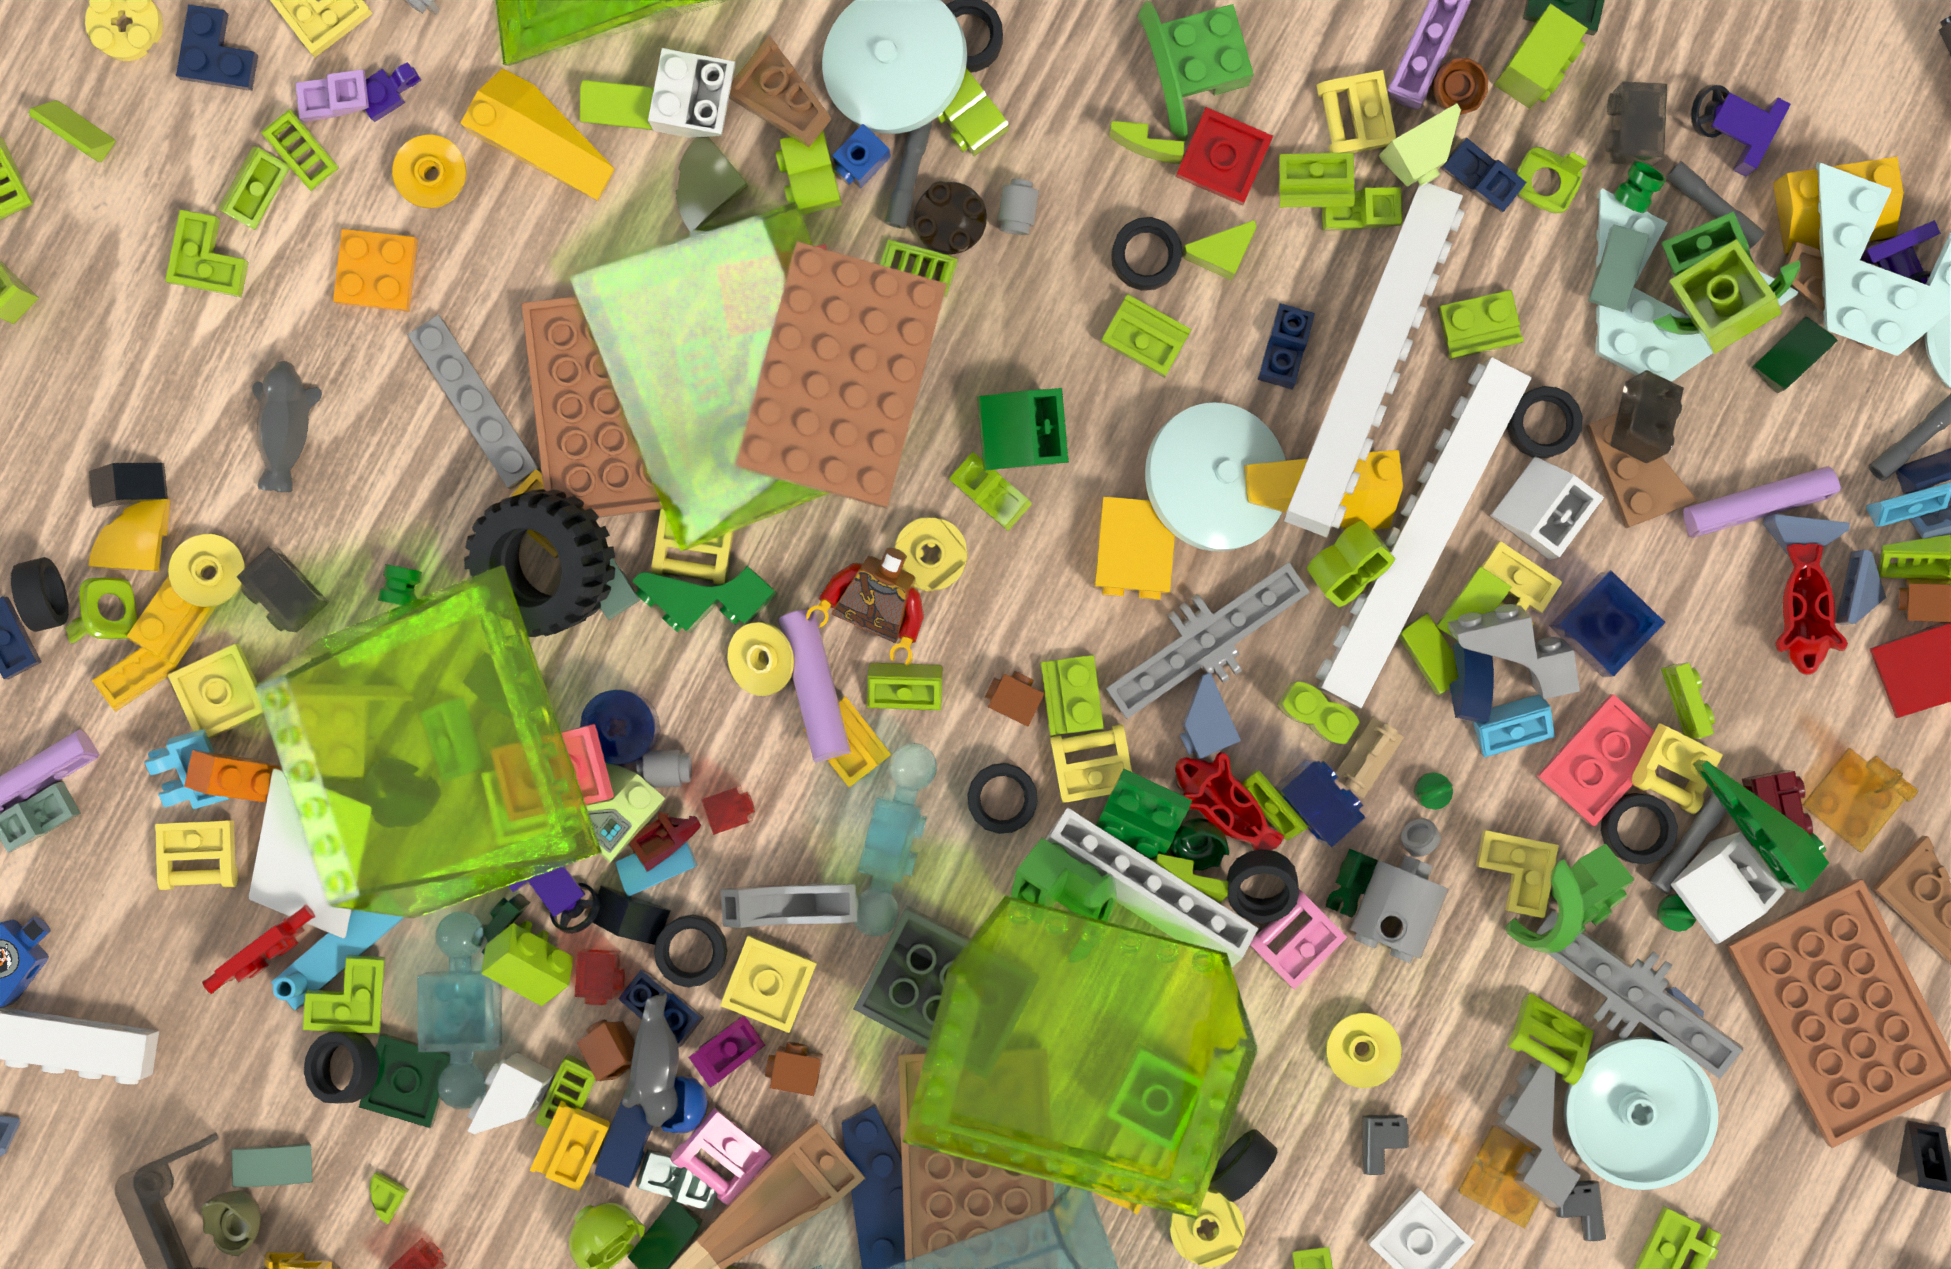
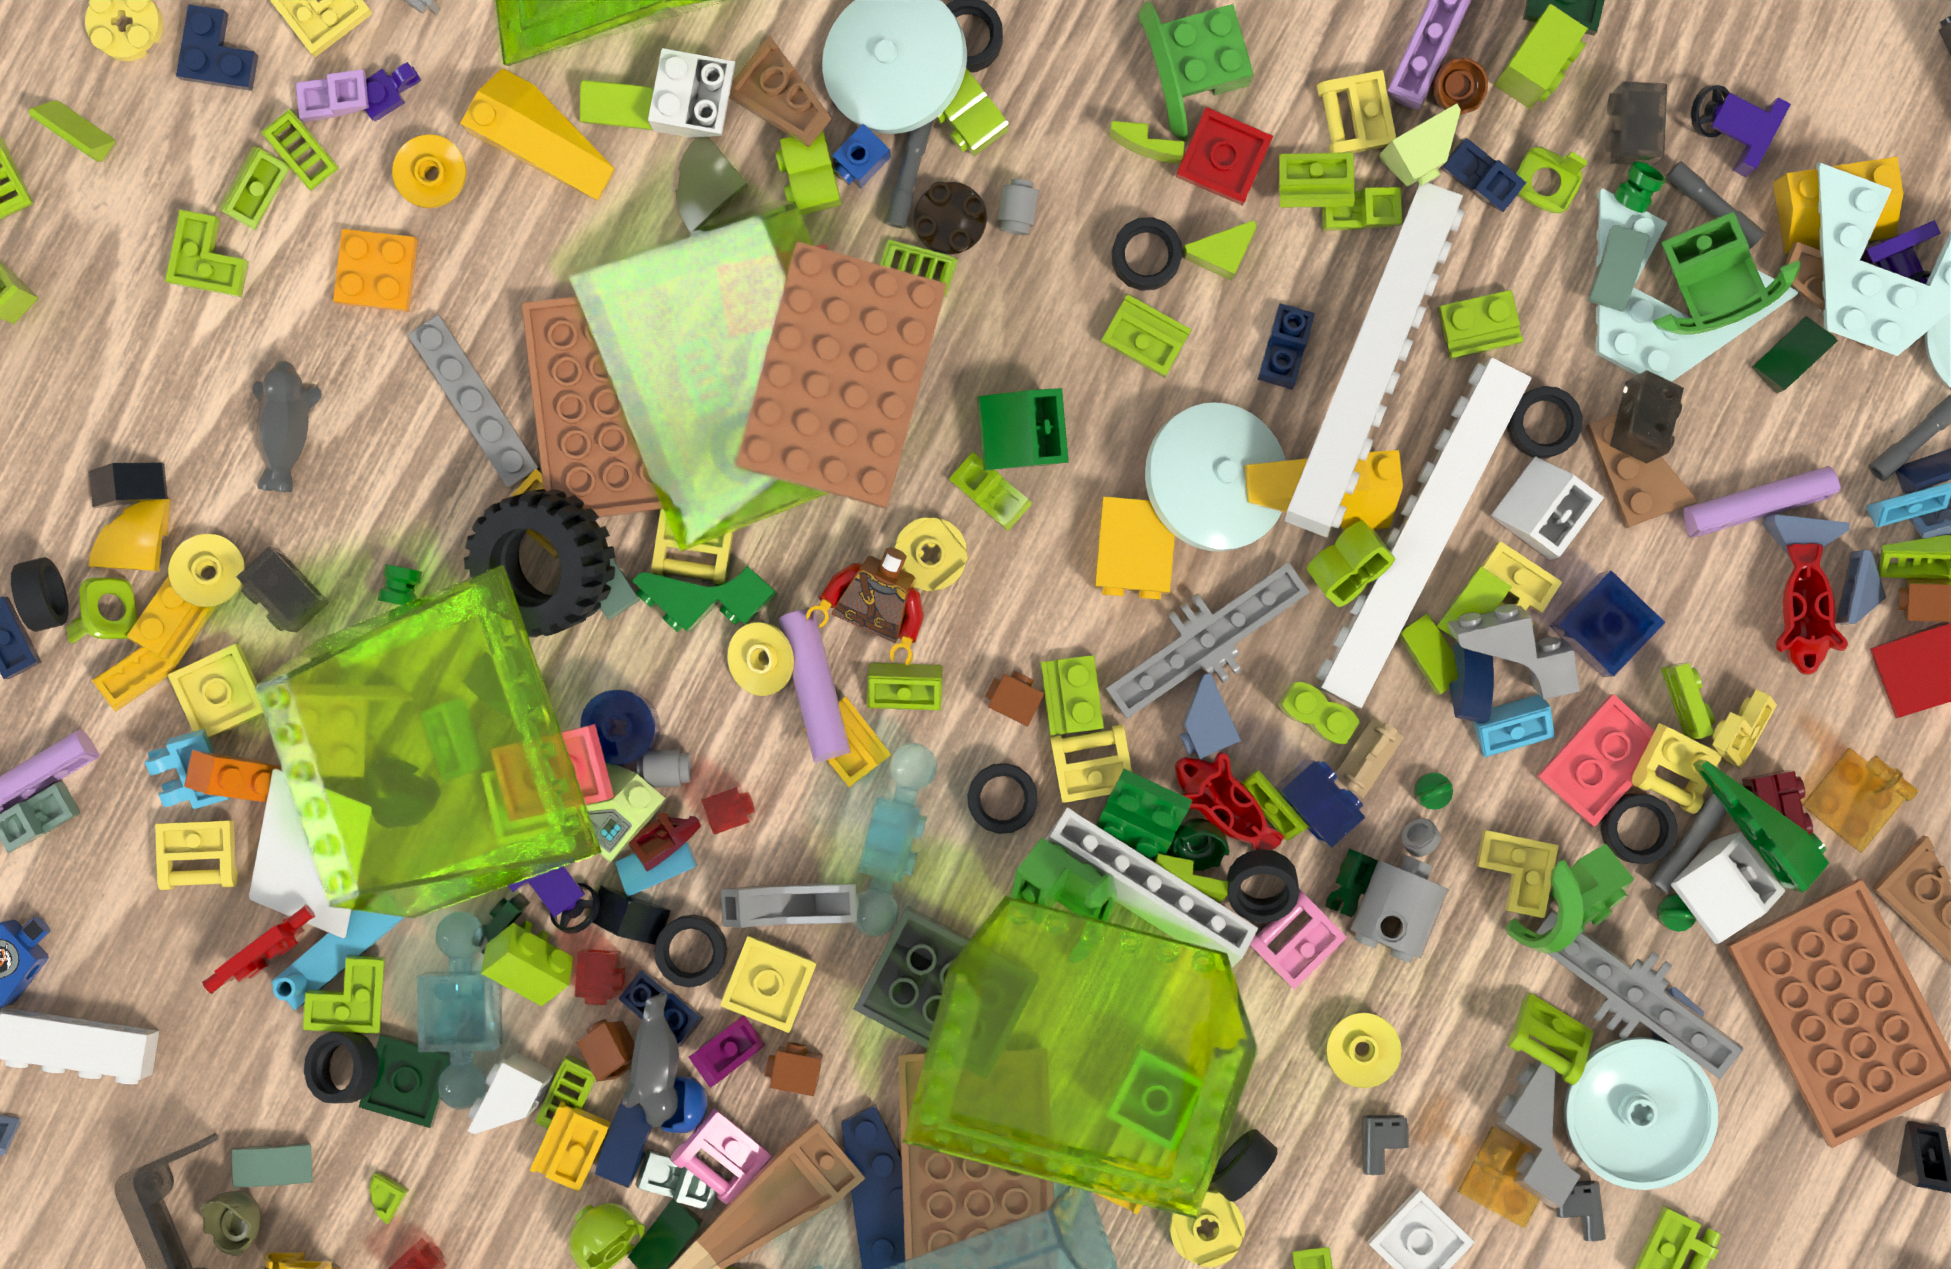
(1725, 296): lime brick -> none
(1740, 732): none -> light yellow plate

